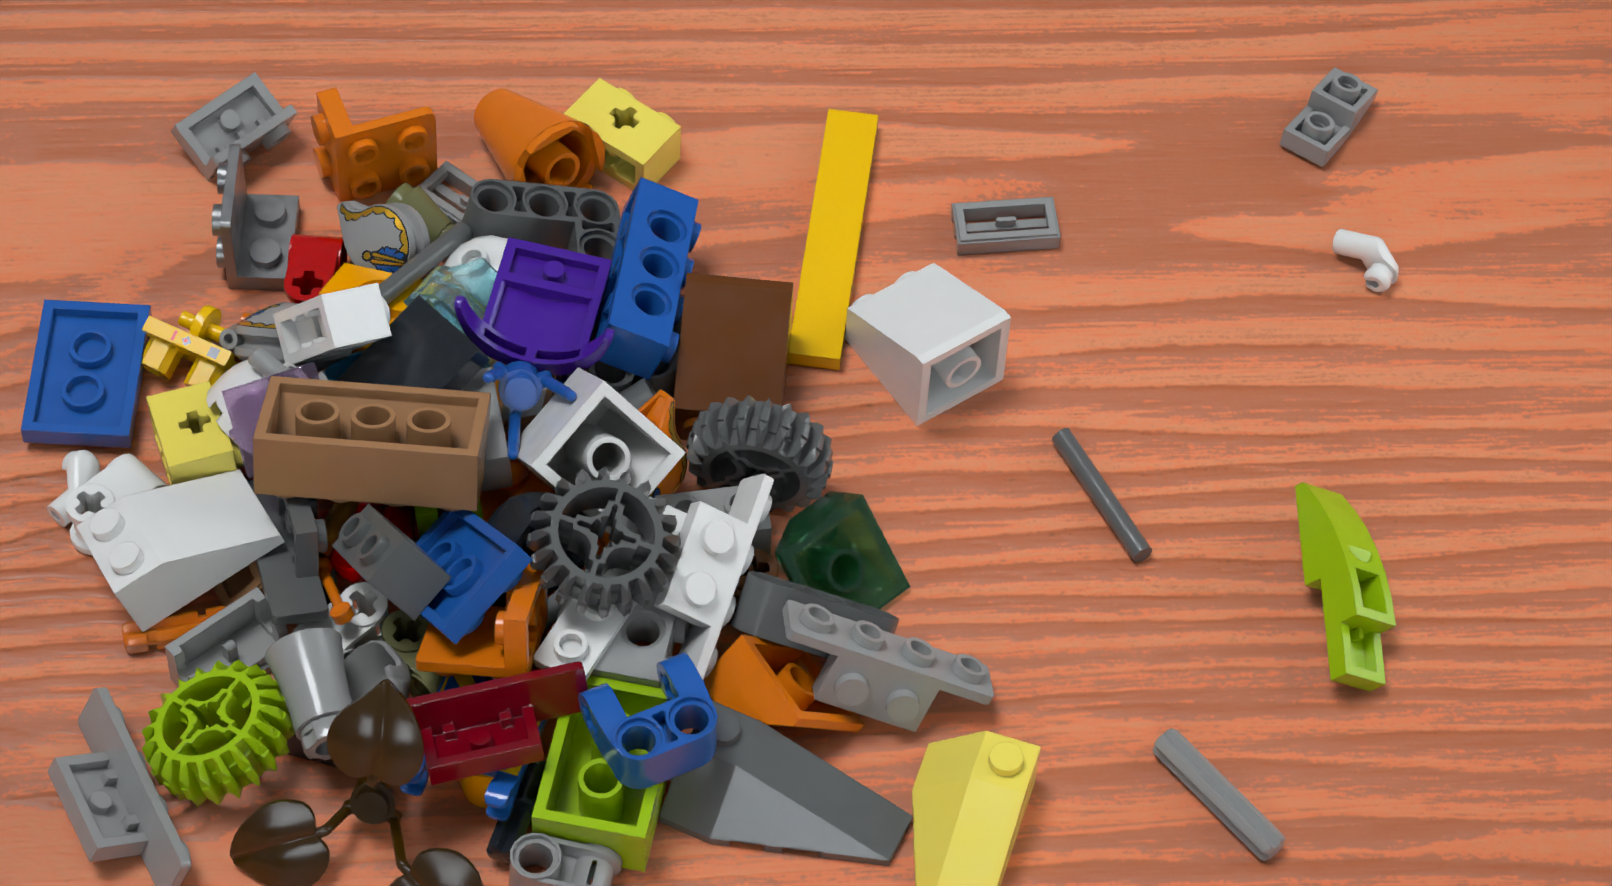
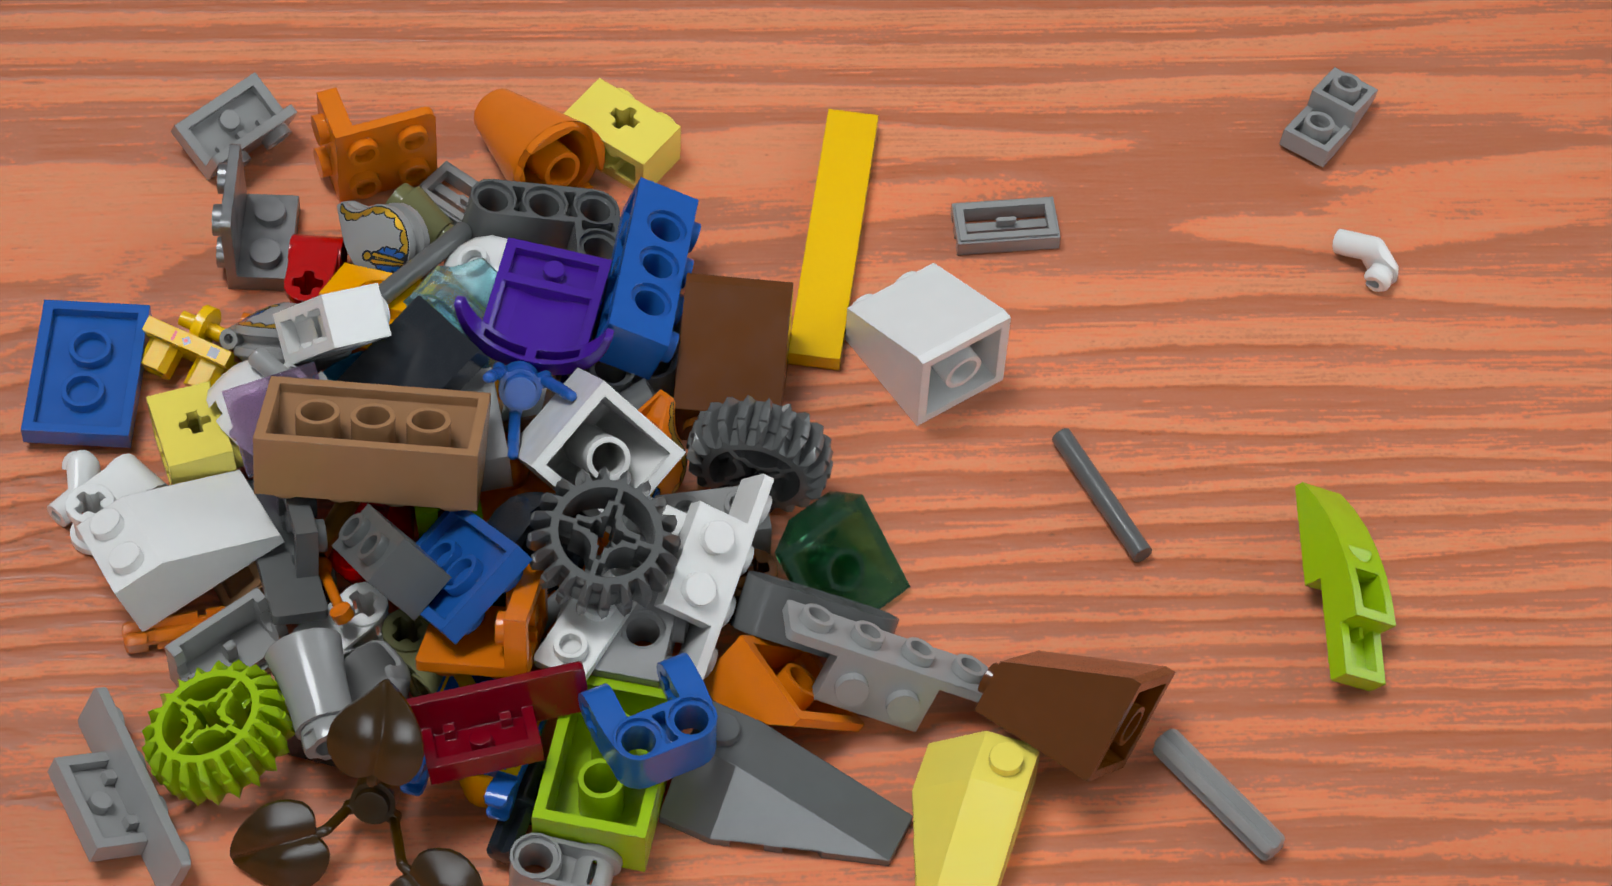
(1074, 706): none -> reddish brown slope

